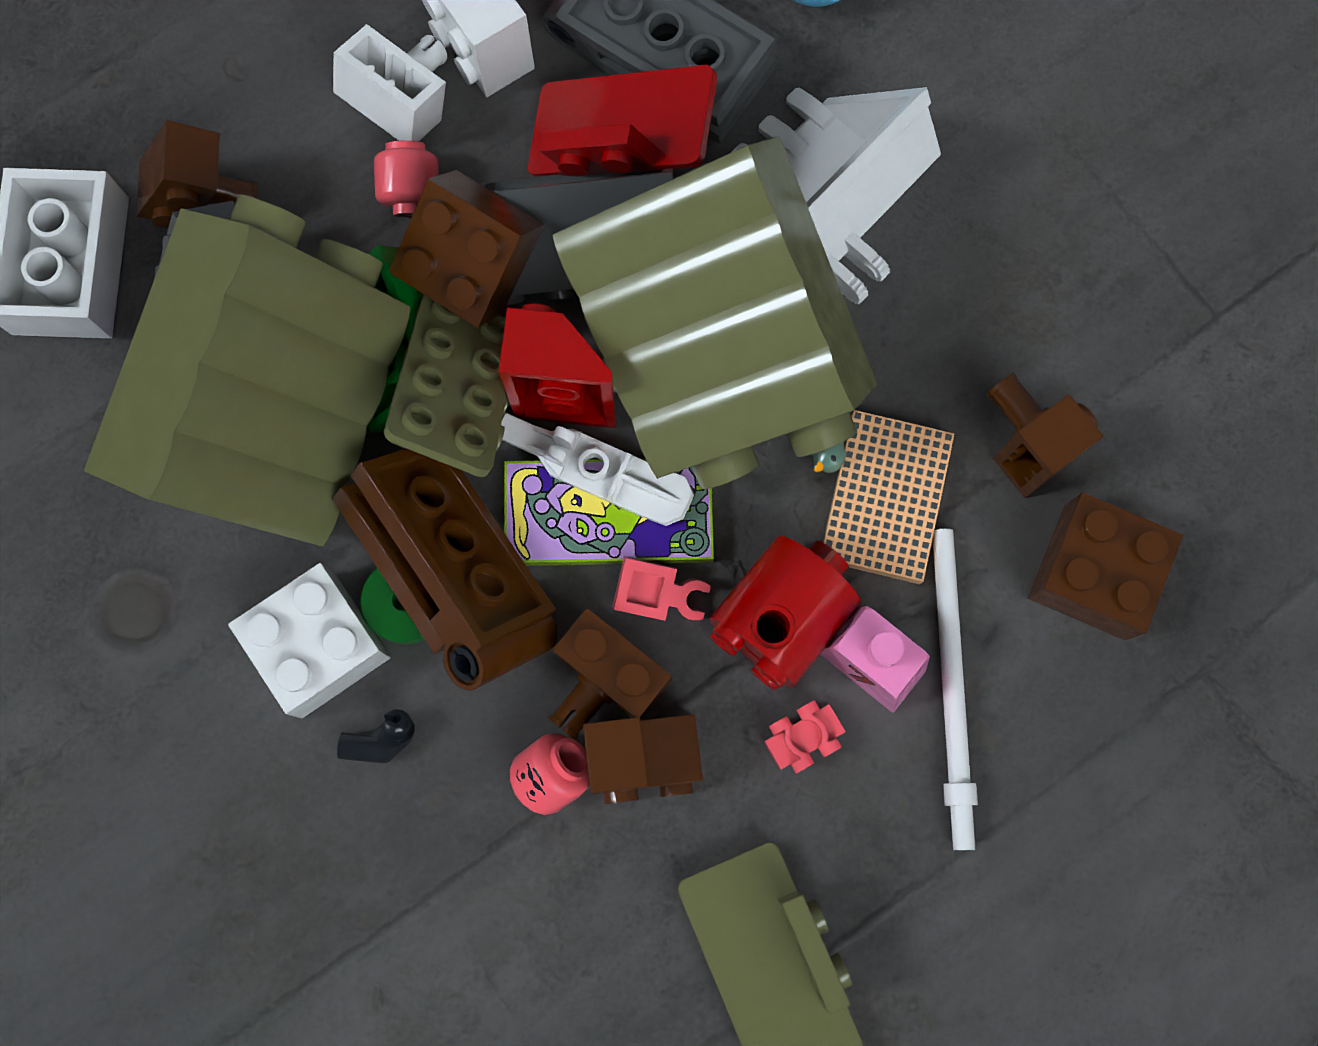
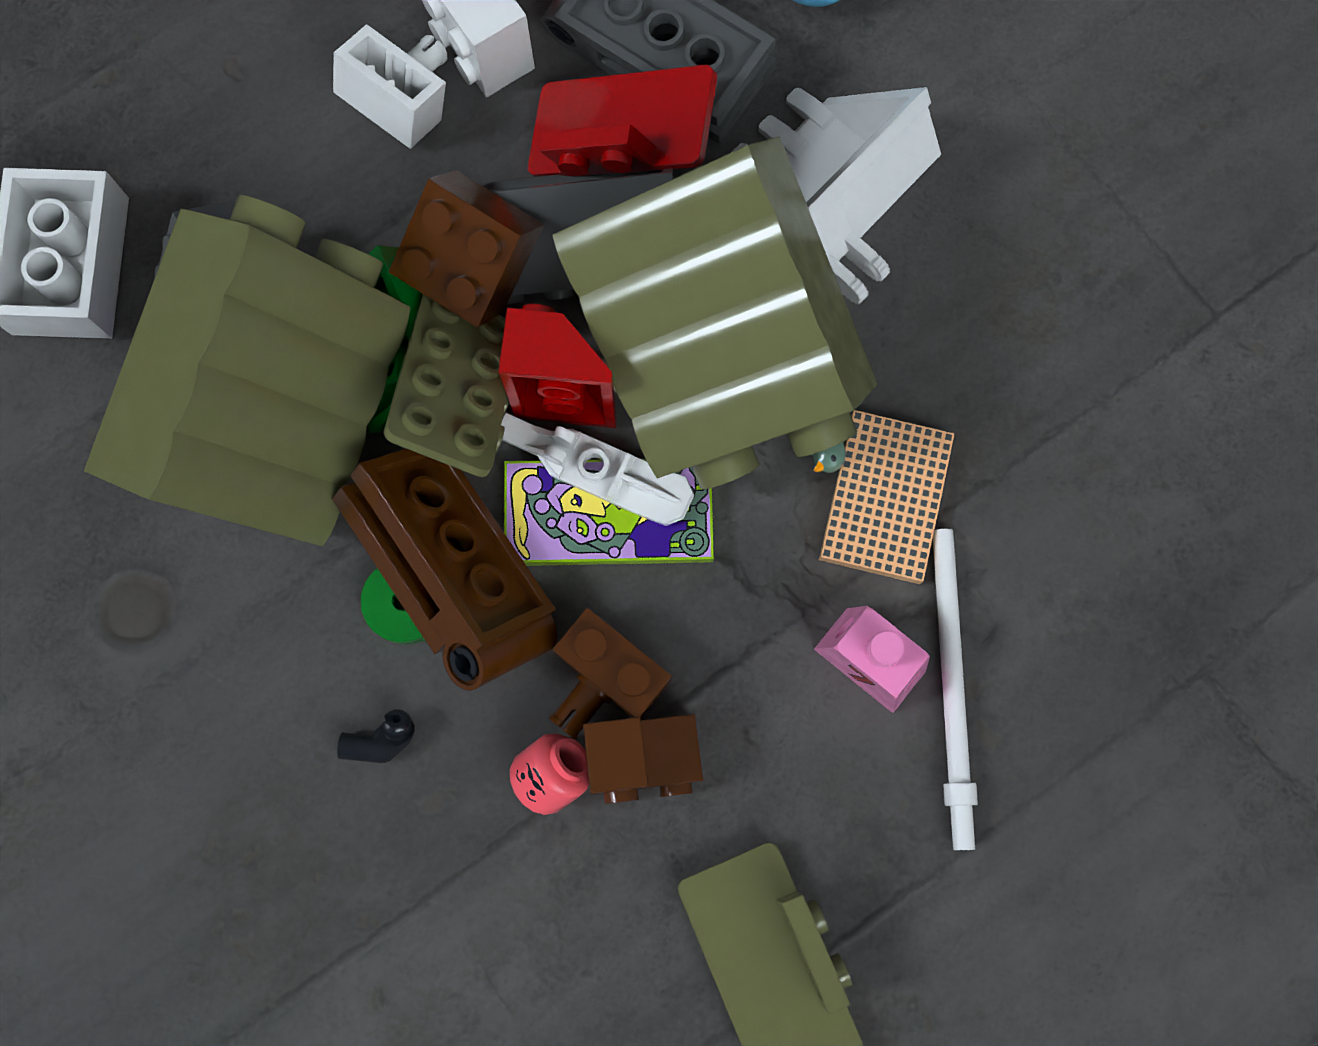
(183, 173): reddish brown brick -> none
(309, 641): white brick -> none
(402, 175): coral head -> none
(650, 589): coral plate -> none
(794, 742): coral piece -> none
(798, 594): red cylinder -> none
(1044, 438): reddish brown brick -> none
(1105, 567): reddish brown brick -> none

